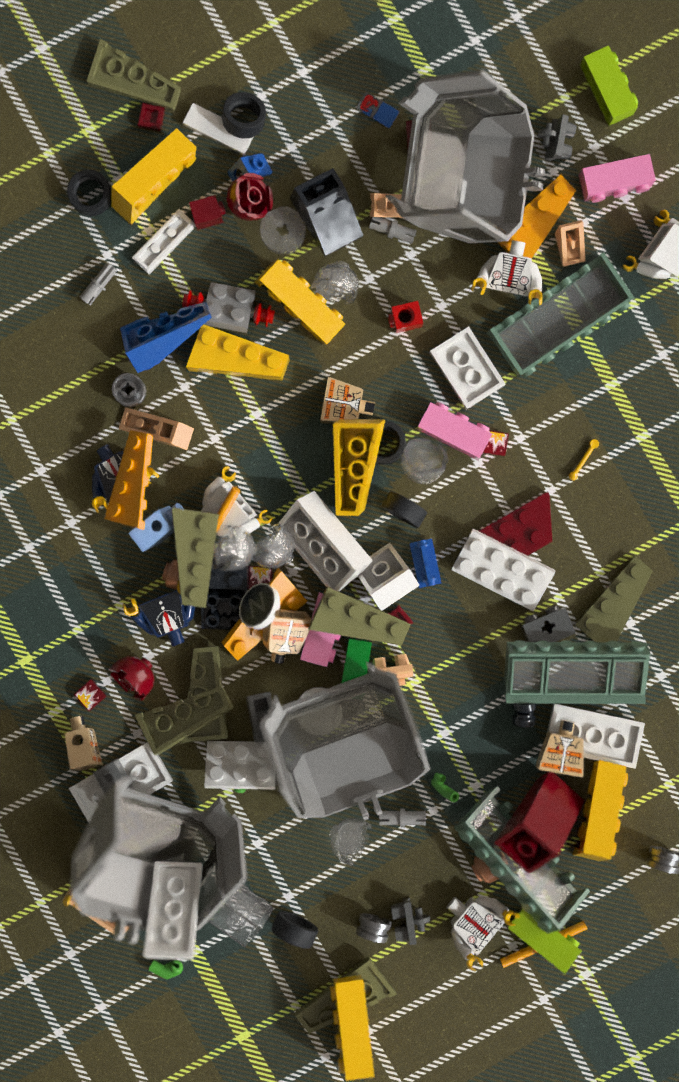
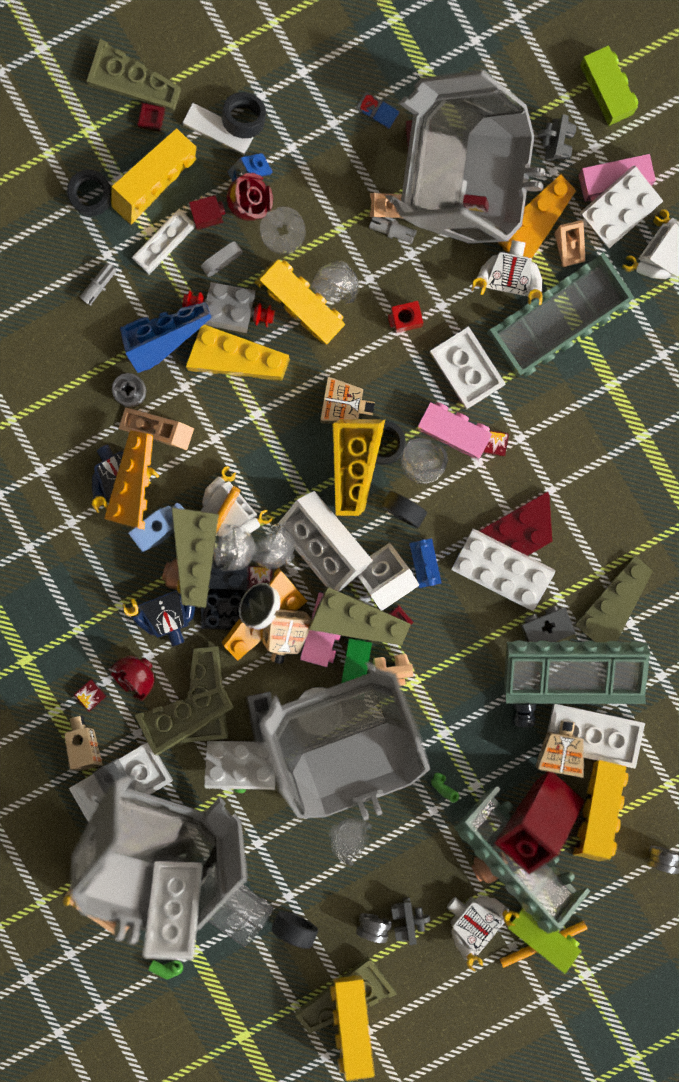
(221, 259): none -> light grey beam
(327, 211): slope -> none
(403, 818): light grey pin -> none
(475, 203): none -> dark red tile
(593, 444): yellow hinge -> none
(621, 206): none -> white plate

